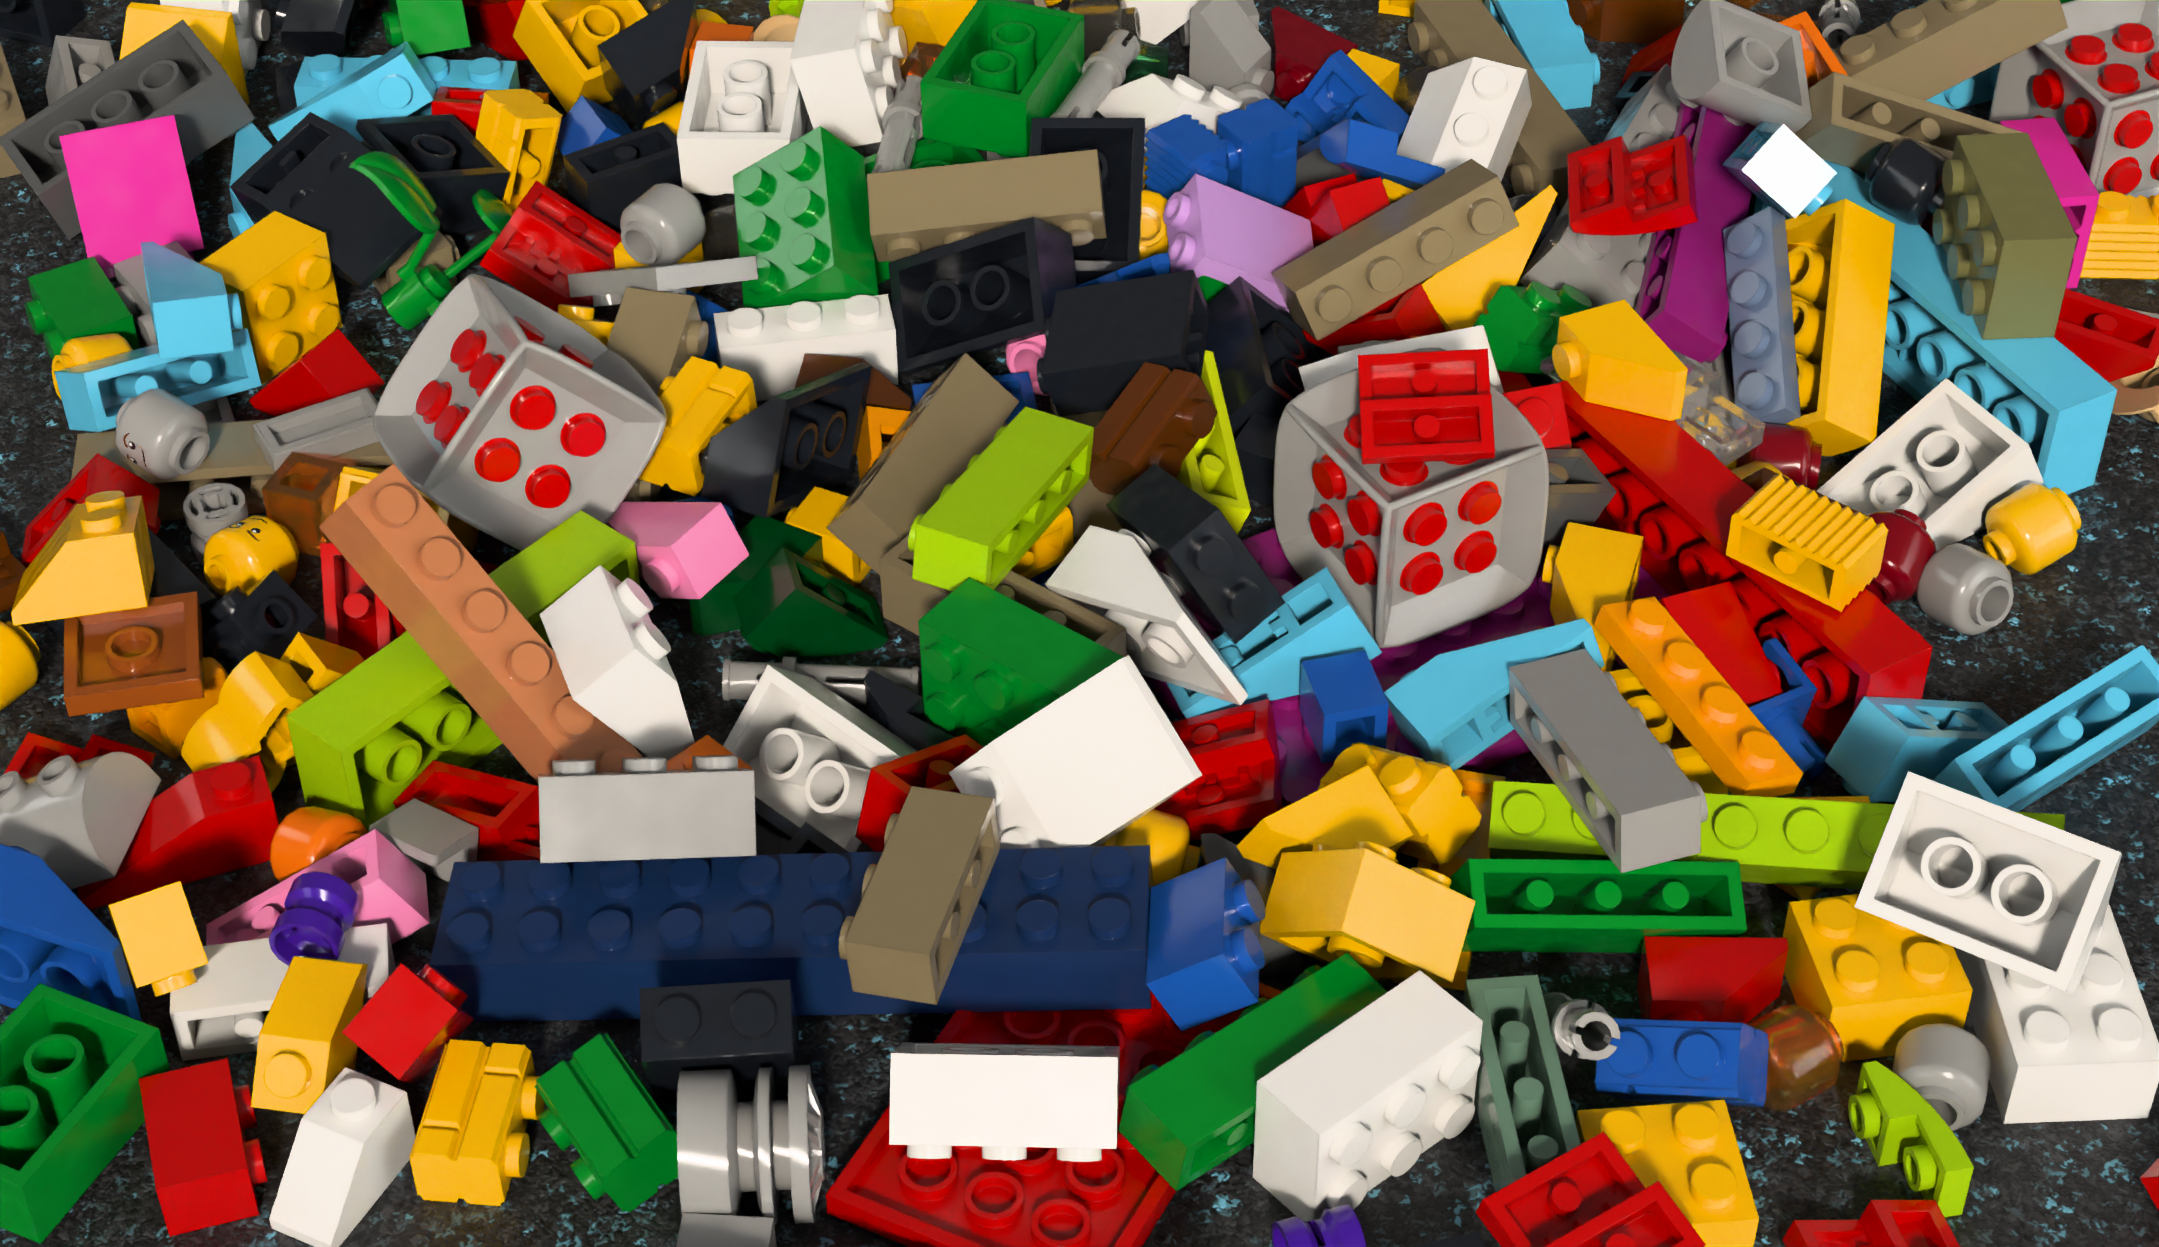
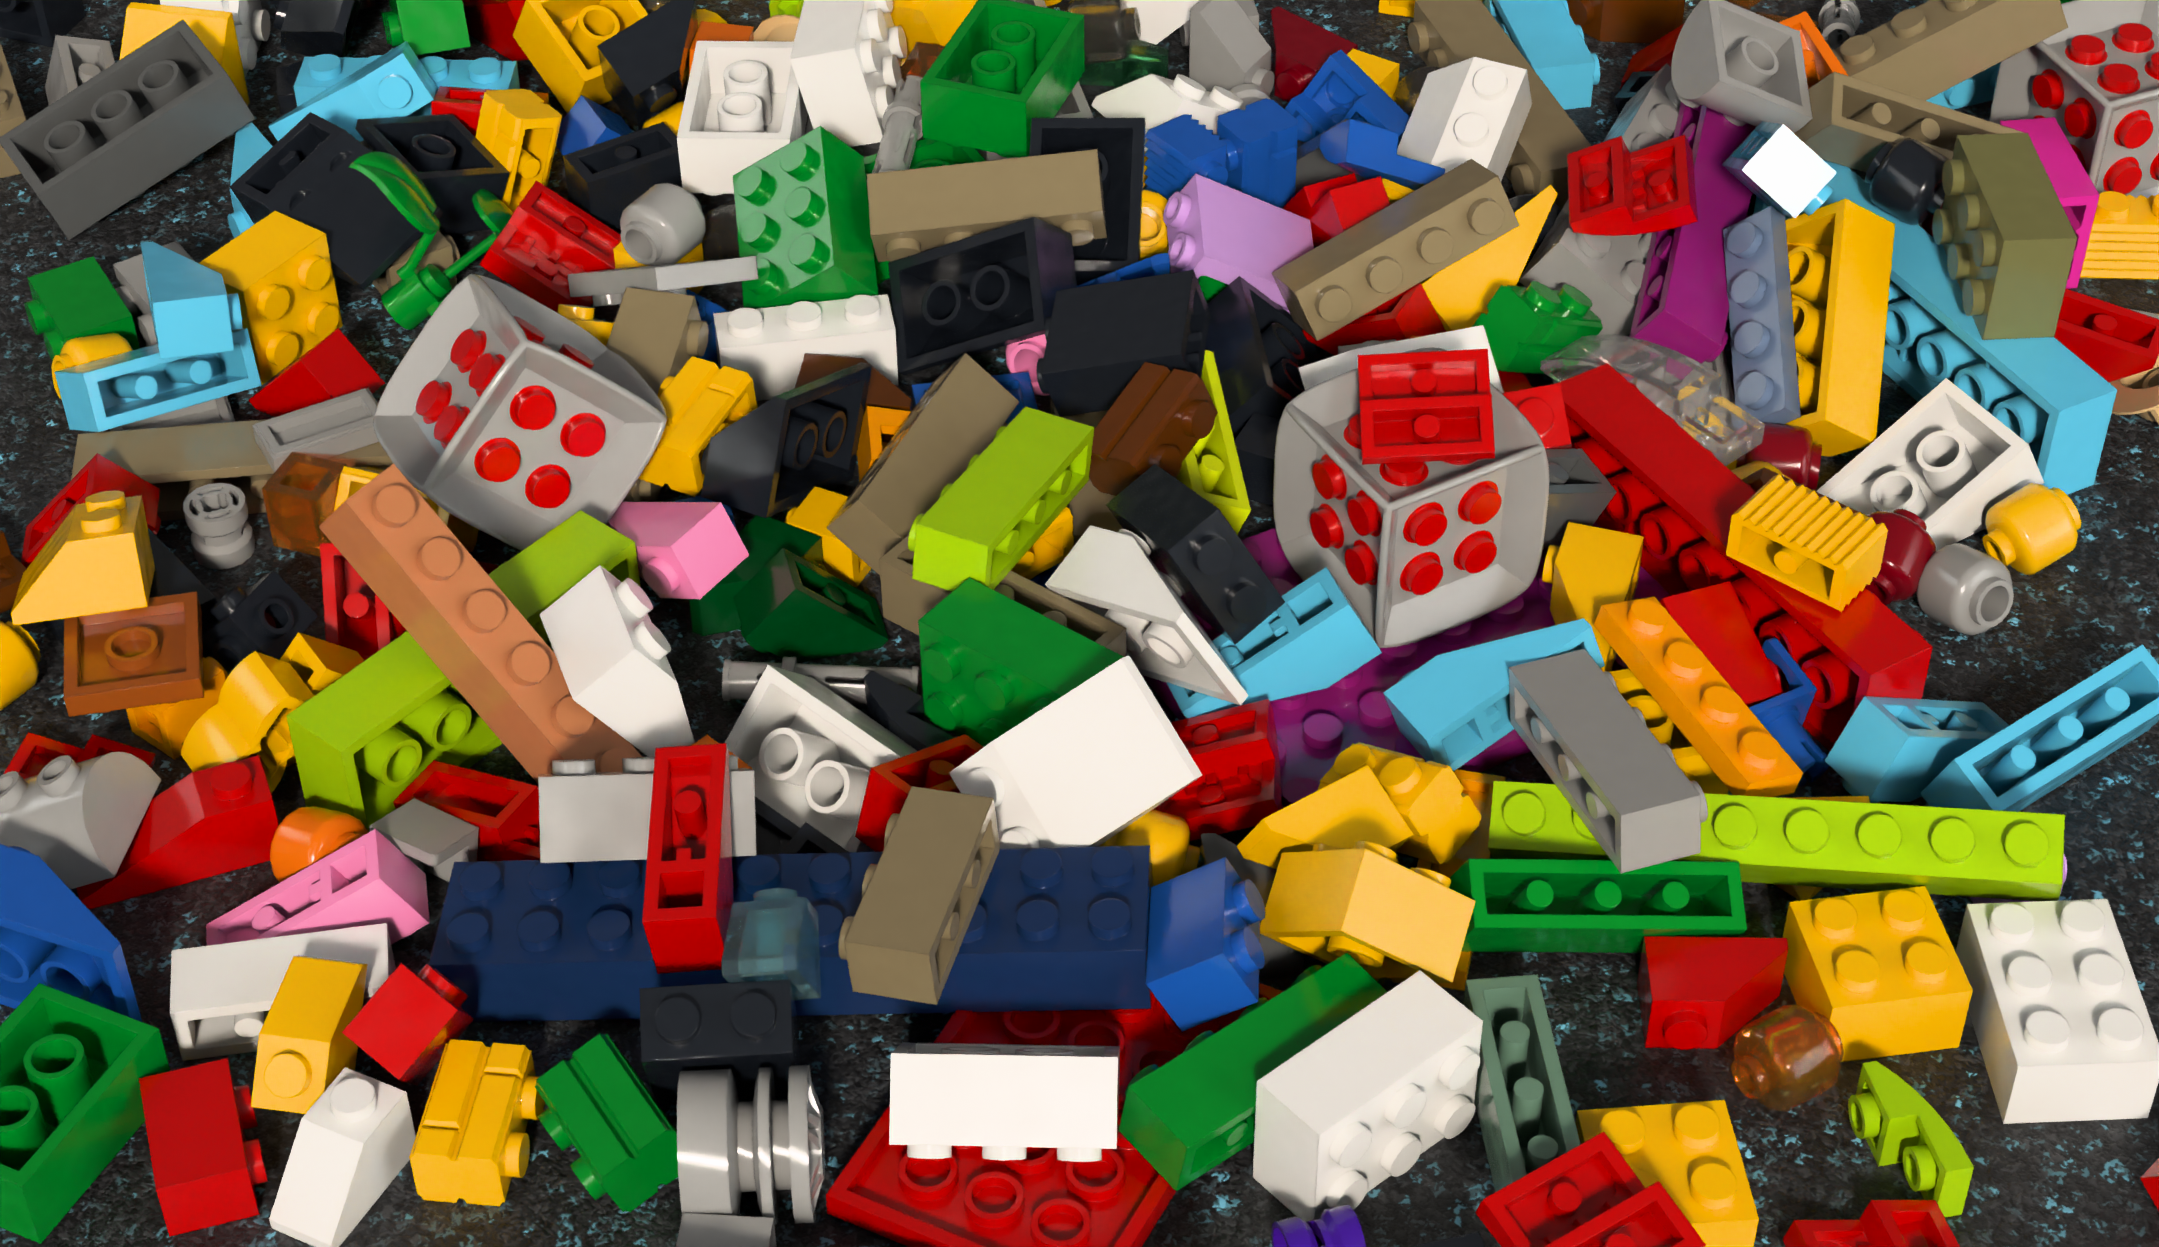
(131, 189): dark pink brick -> none
(159, 938): yellow slope -> none
(162, 434): light grey head -> none
(248, 553): yellow head -> none
(315, 918): dark purple wheel -> none
(689, 859): none -> red slope
(774, 941): none -> clear light blue slope
(1100, 74): light grey pin -> none
(1342, 703): blue brick -> none
(1580, 1027): light grey pin -> none
(1619, 362): yellow slope -> none
(1686, 1062): blue brick -> none
(1946, 1069): light grey head -> none
(1990, 882): white slope -> none

